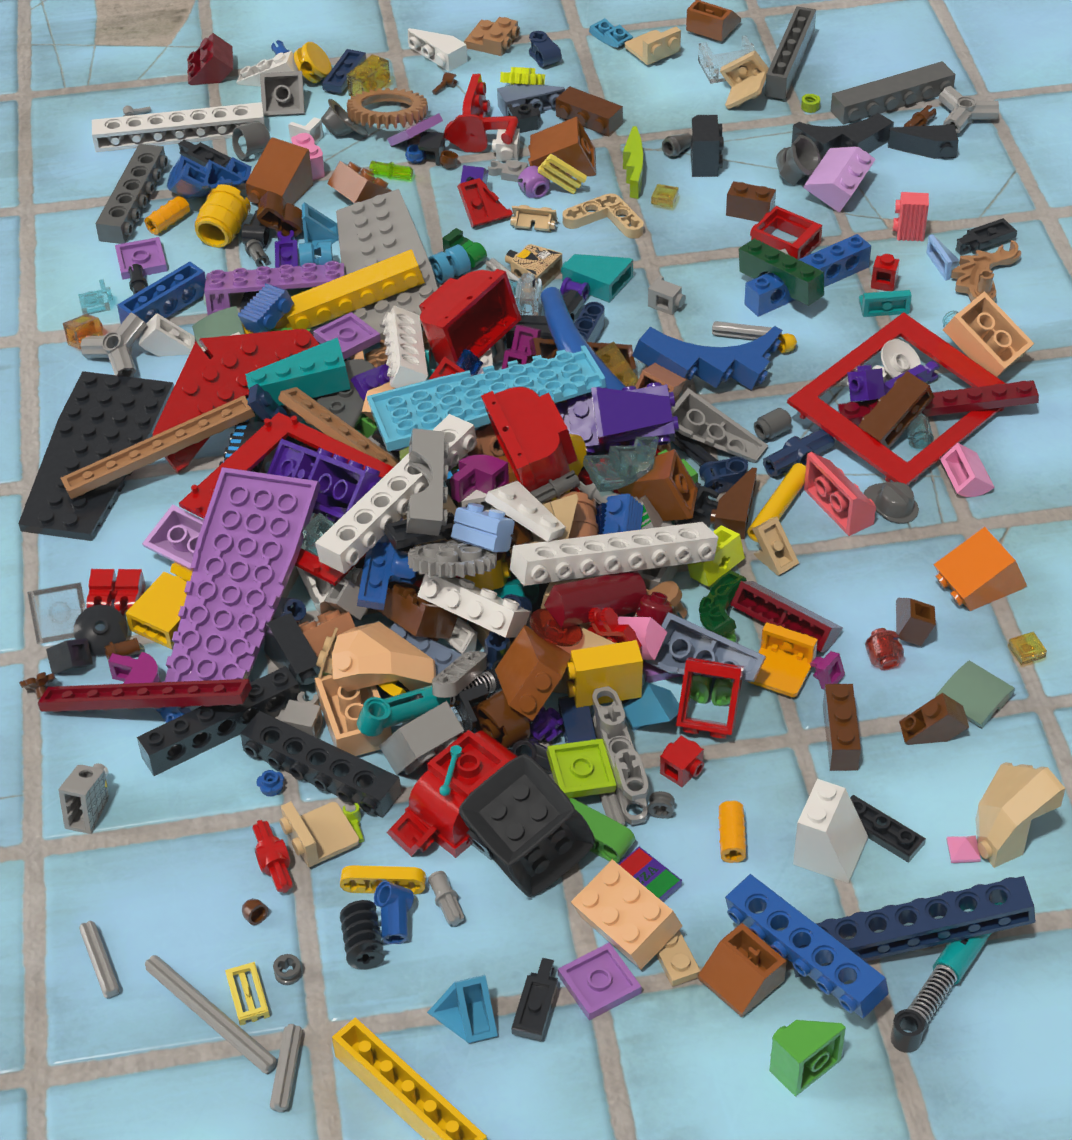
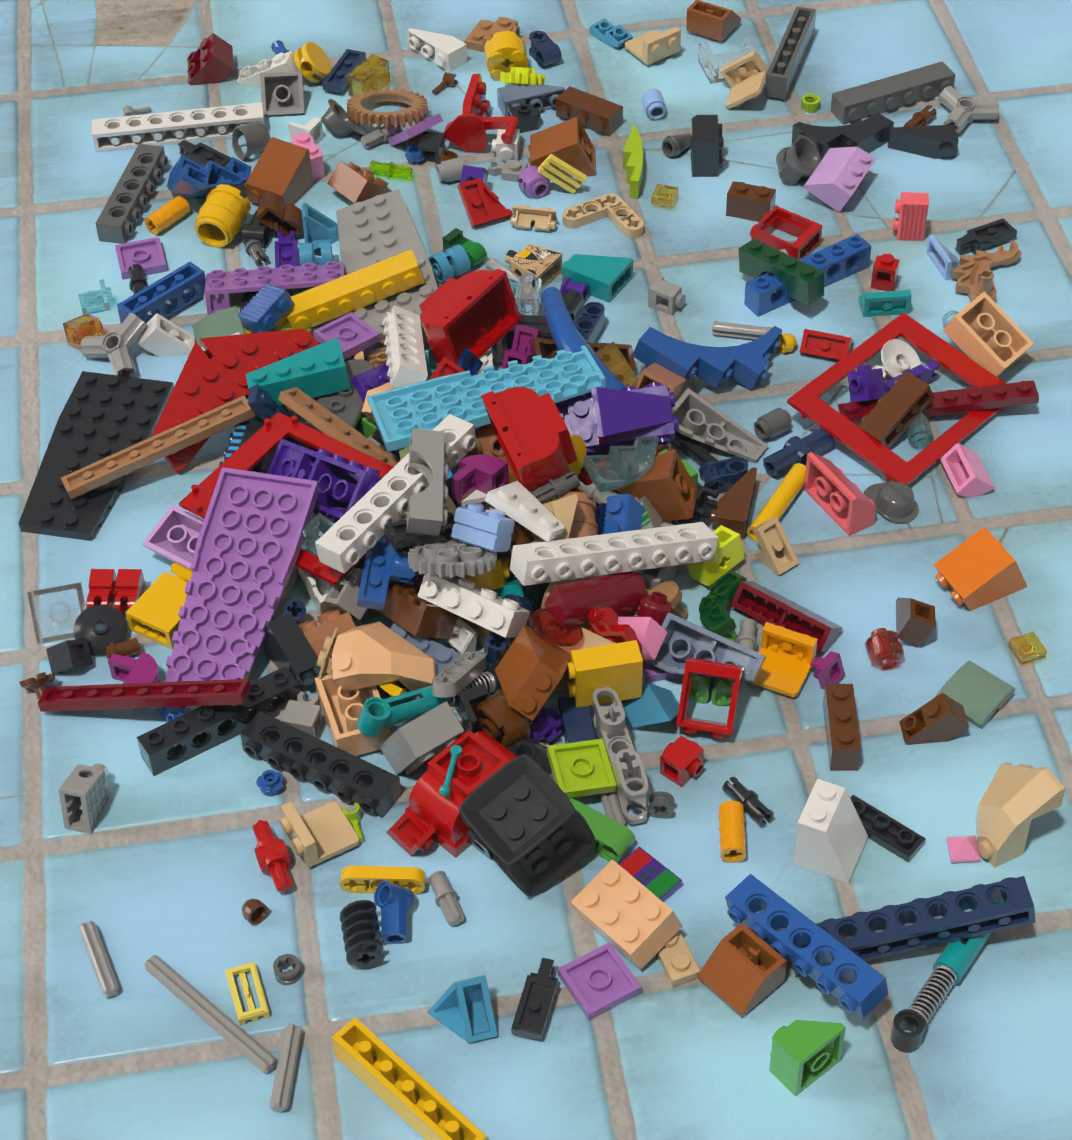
(379, 135): none -> light grey axle
(450, 169): none -> light grey brick
(504, 52): none -> yellow brick
(654, 104): none -> light blue brick
(747, 634): none -> light grey pin
(749, 799): none -> black pin
(825, 344): none -> red panel

